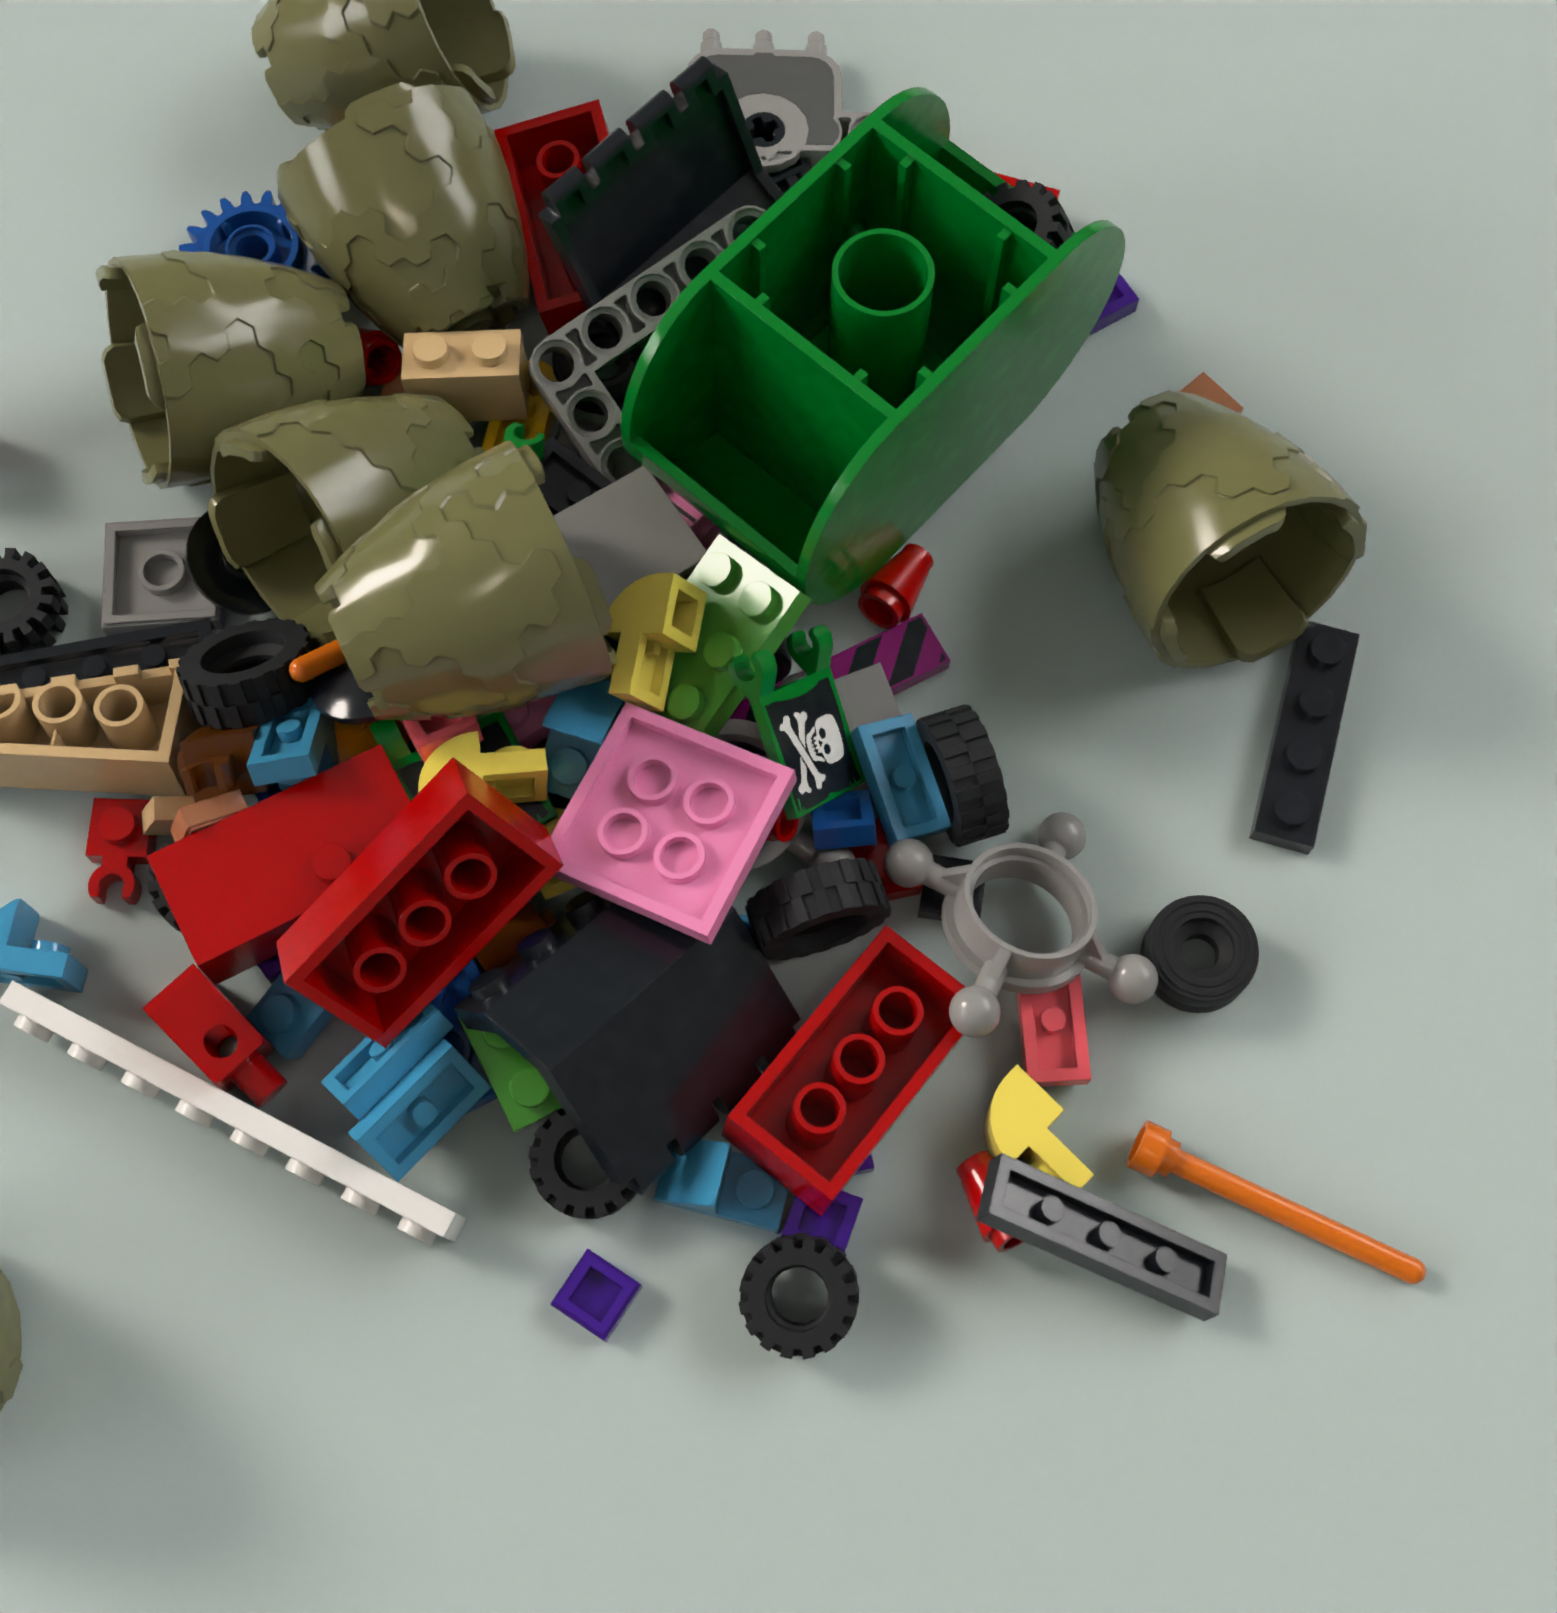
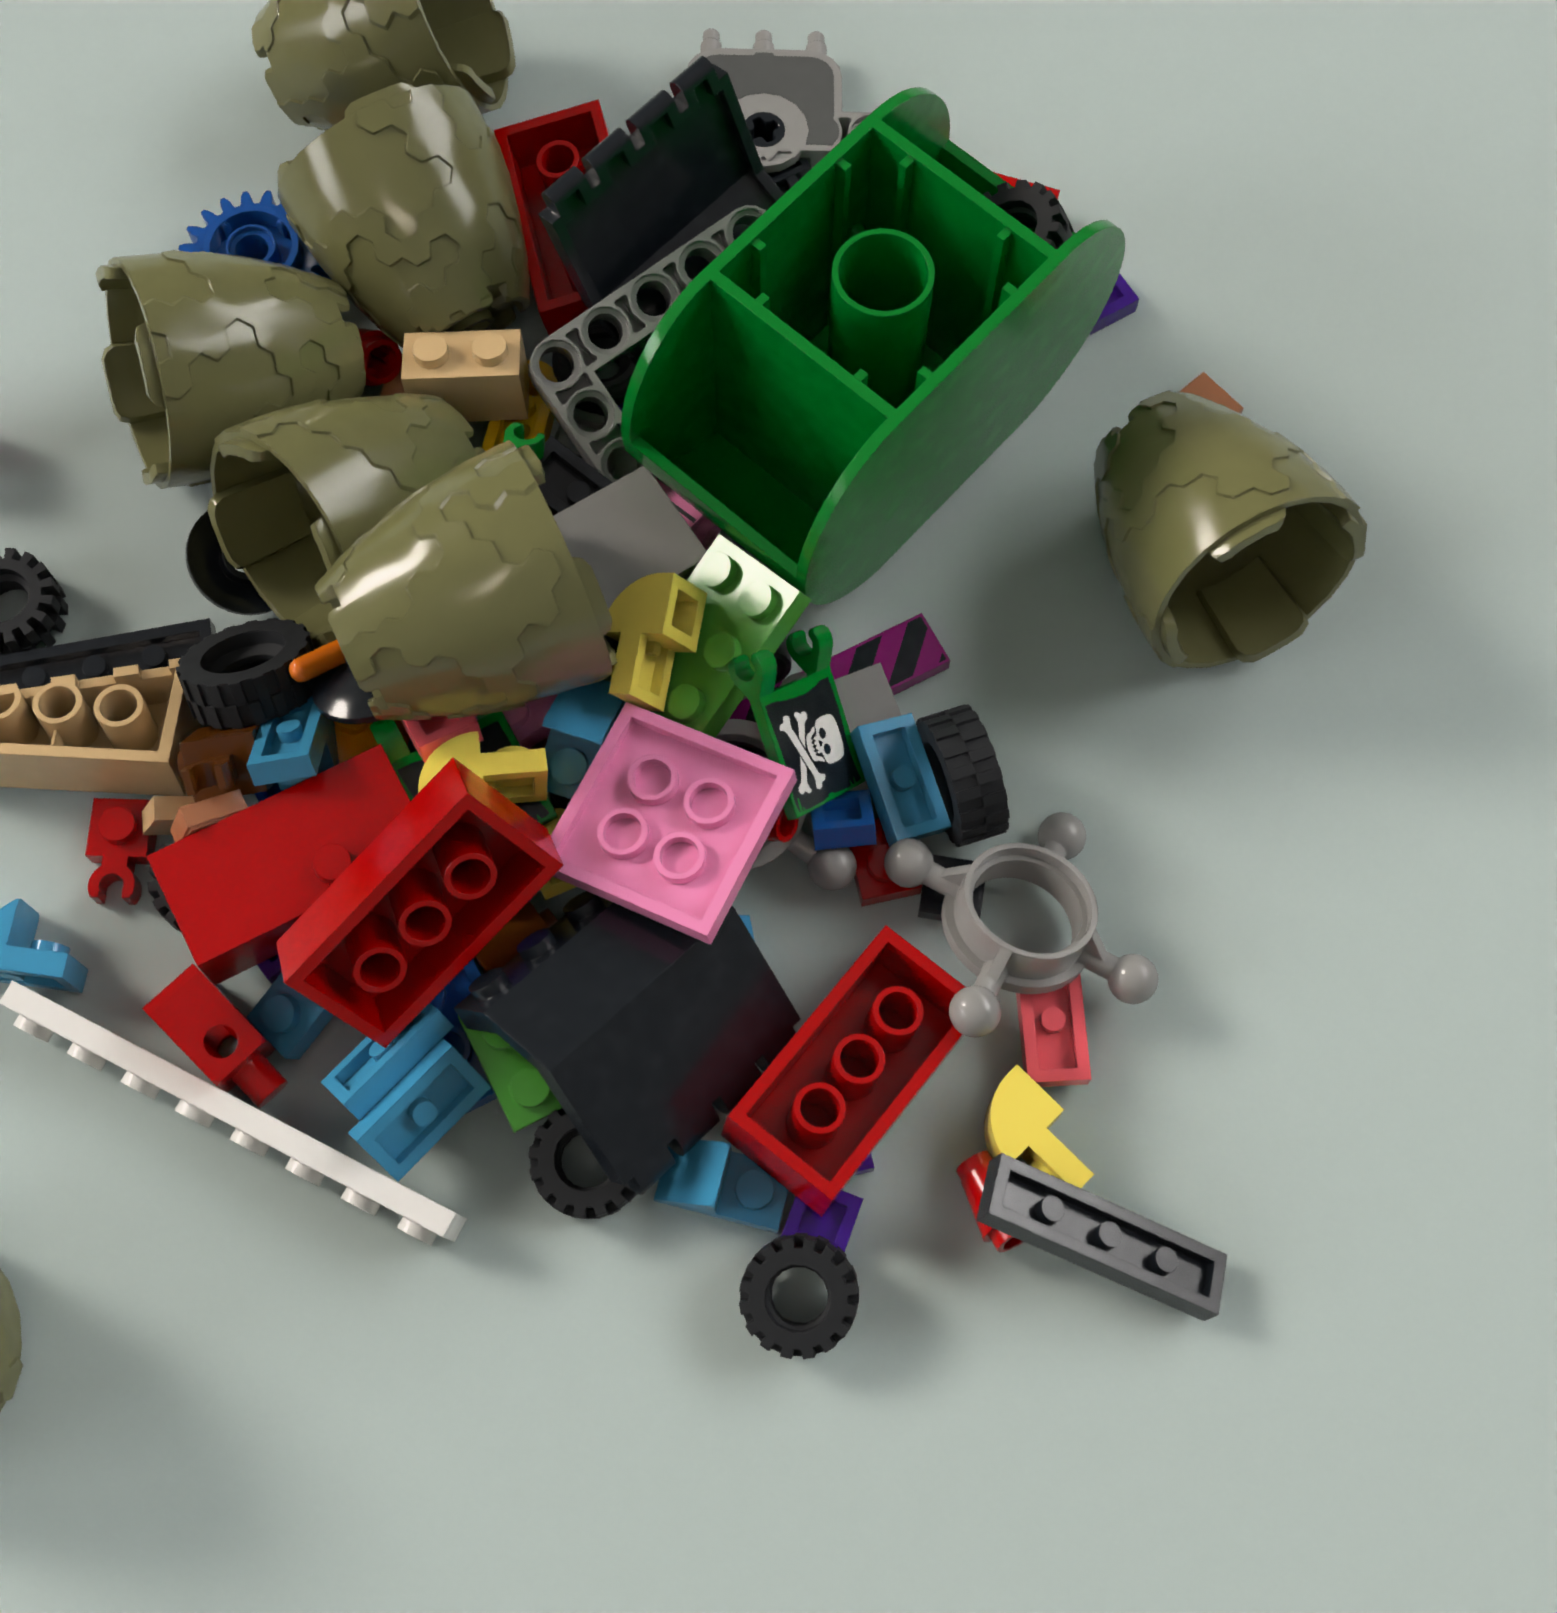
(149, 578): light grey tile -> none
(596, 1295): dark purple tile -> none
(817, 908): black tyre -> none
(894, 589): red cone -> none
(1160, 1154): orange piece -> none
(1226, 932): black tyre -> none
(1304, 738): black plate -> none

